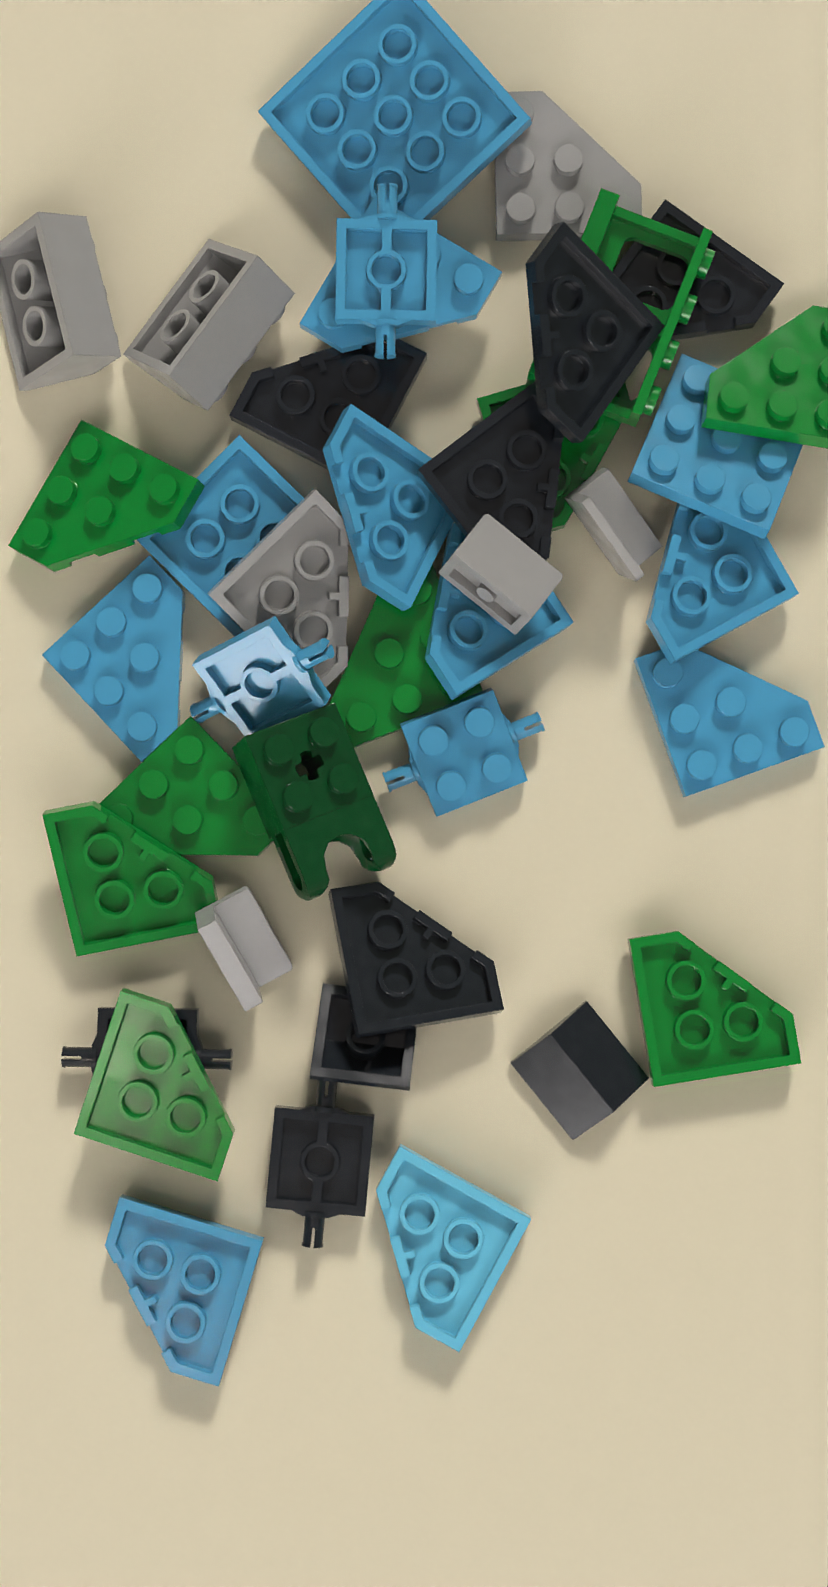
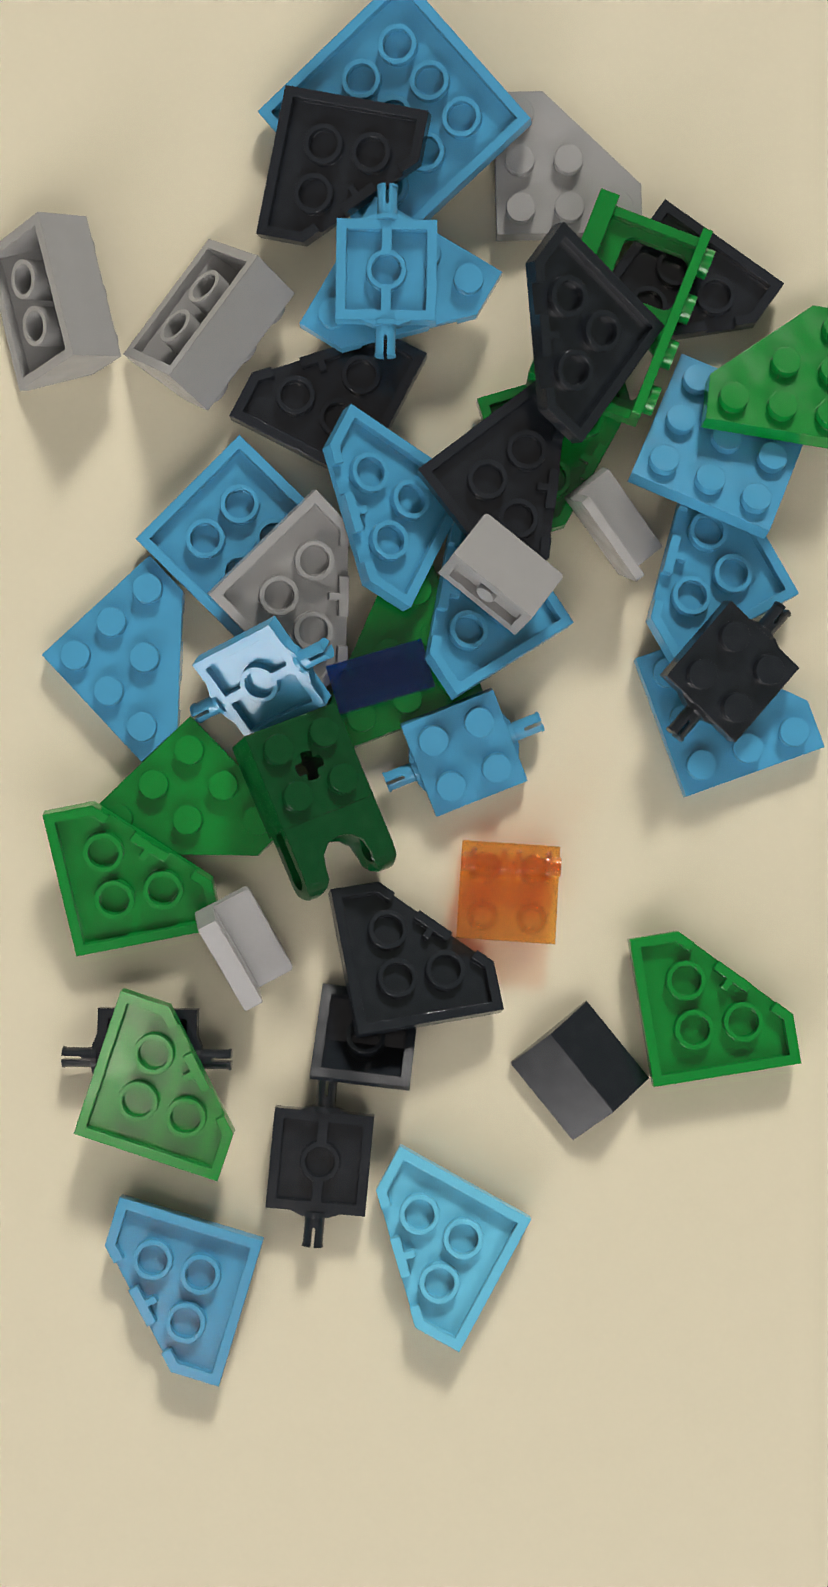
(102, 501): green plate -> none
(331, 159): none -> black plate
(380, 677): none -> clear blue tile
(508, 892): none -> clear orange hinge
(729, 671): none -> black plate

